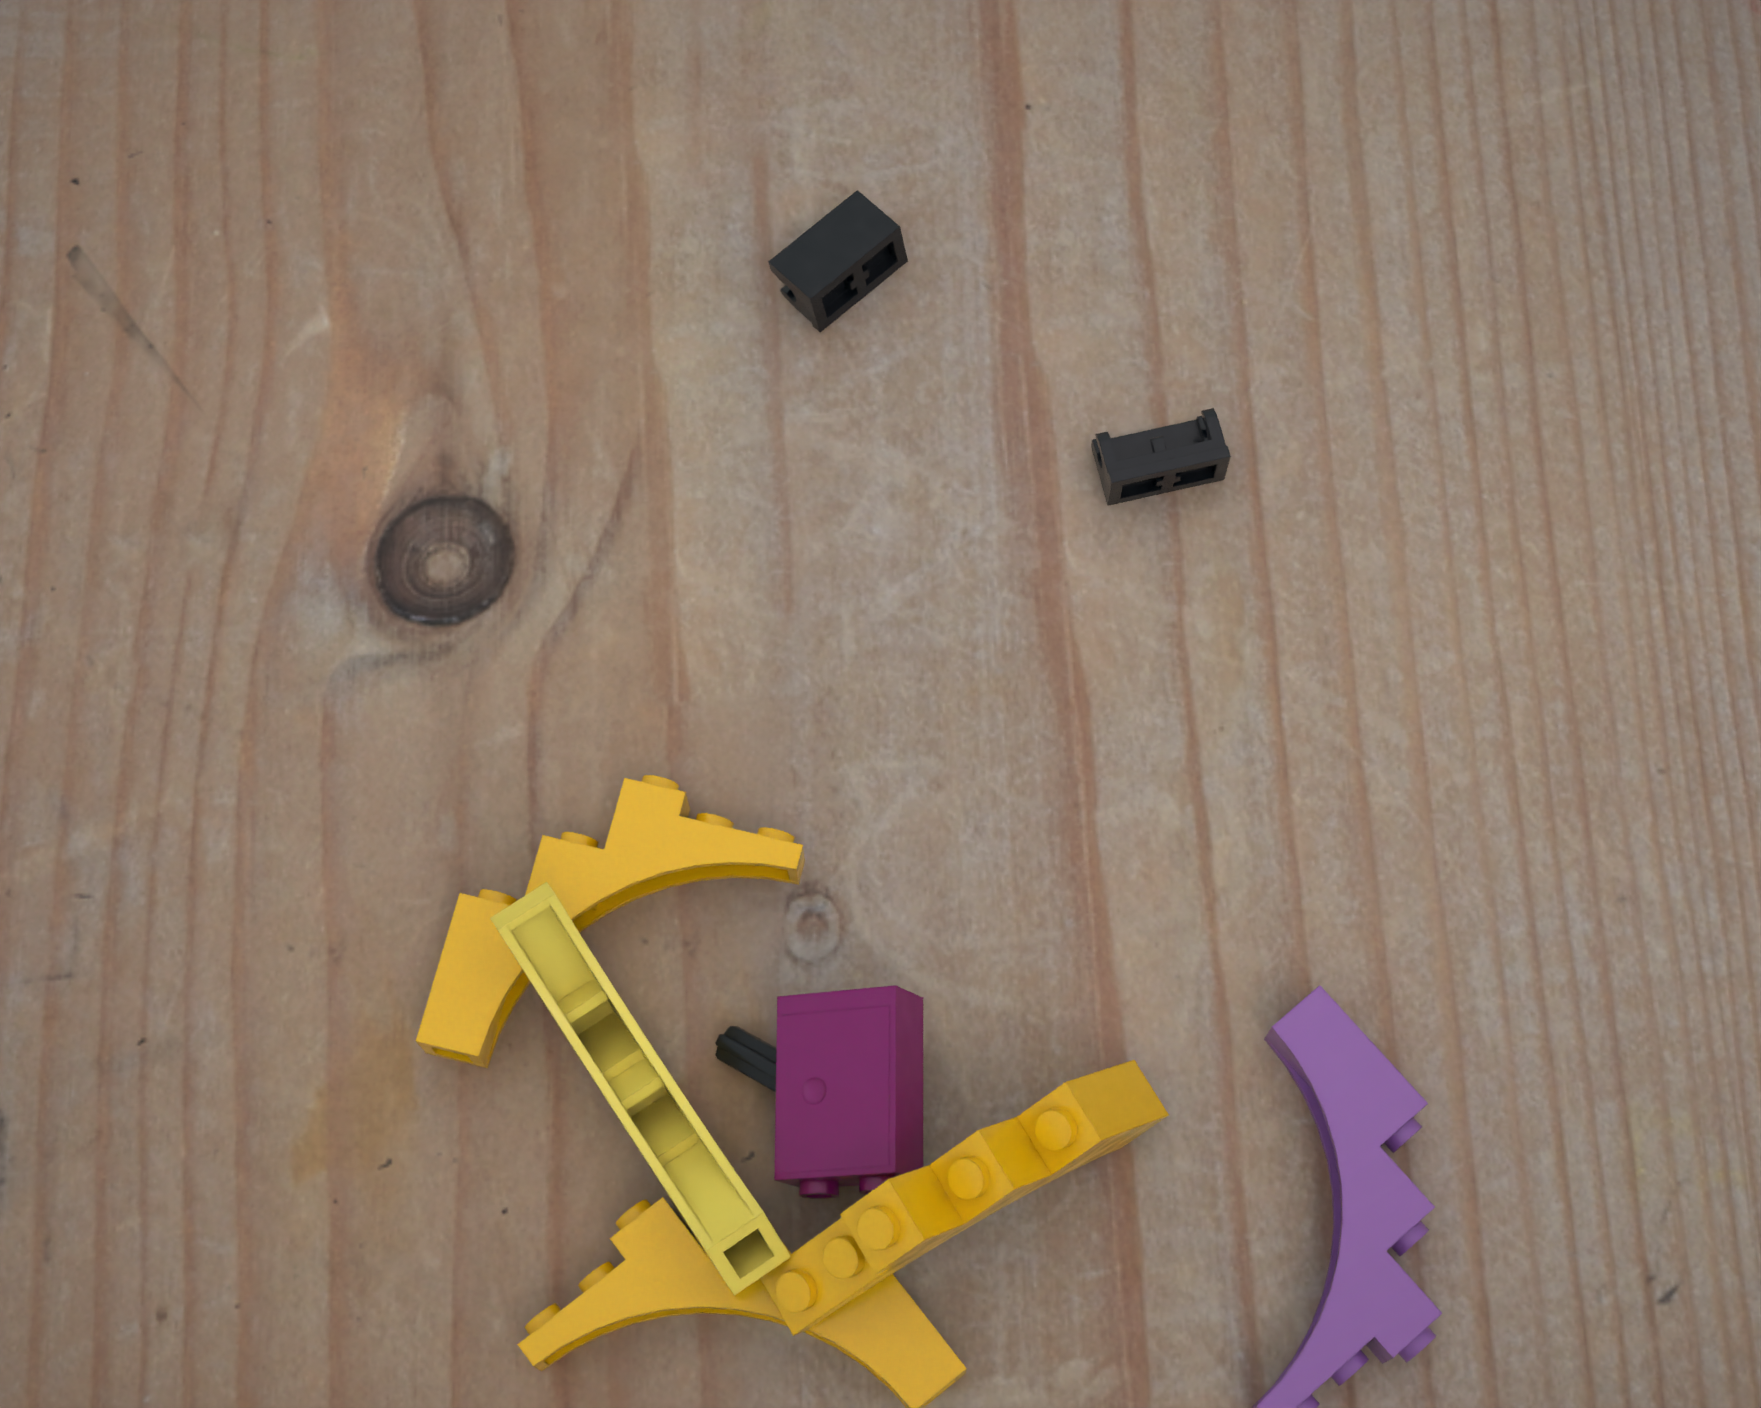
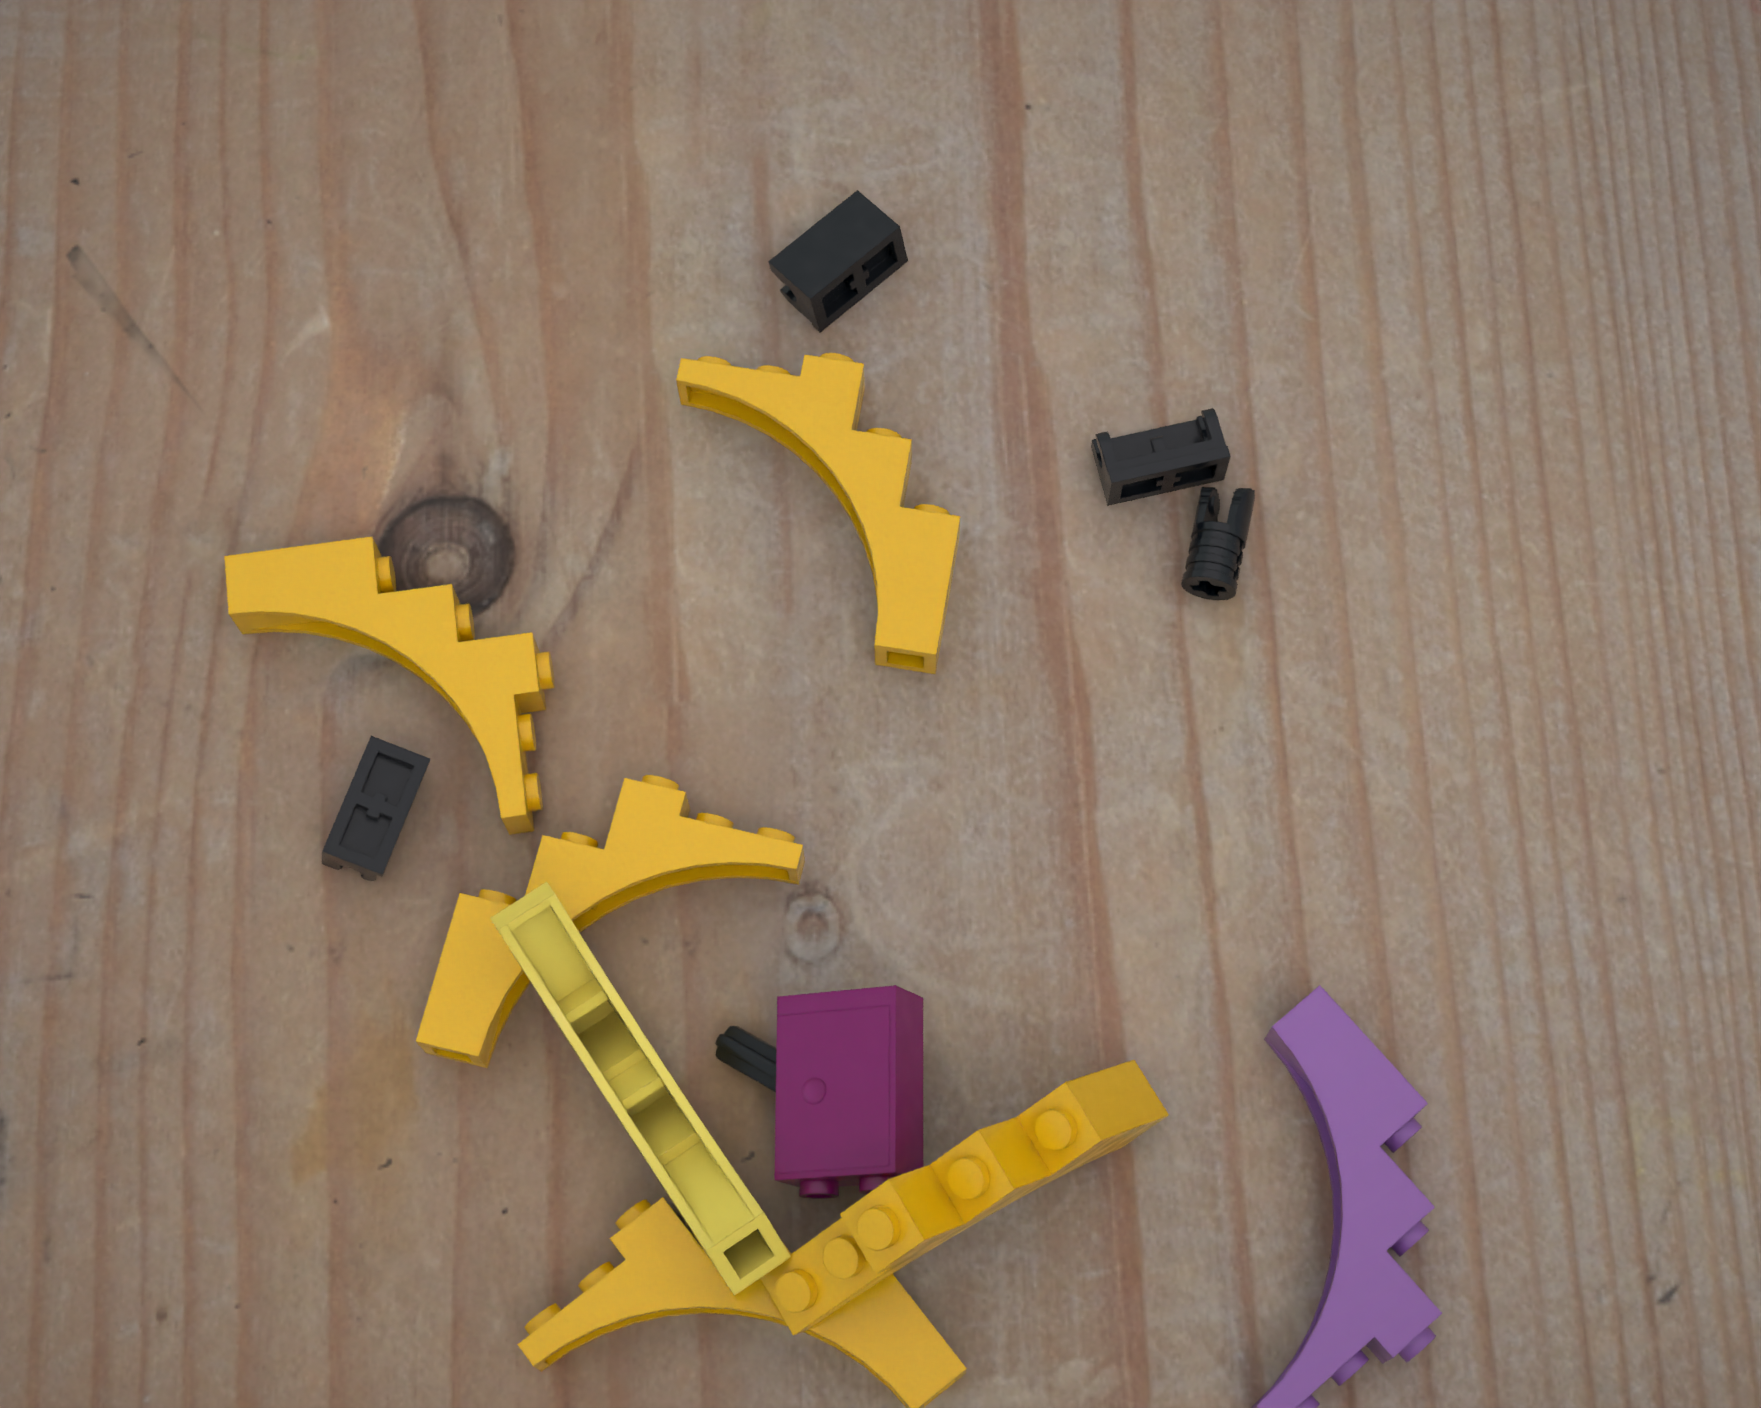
(351, 596): none -> yellow arch
(374, 809): none -> black hinge
(868, 473): none -> yellow arch
(1217, 546): none -> black hinge

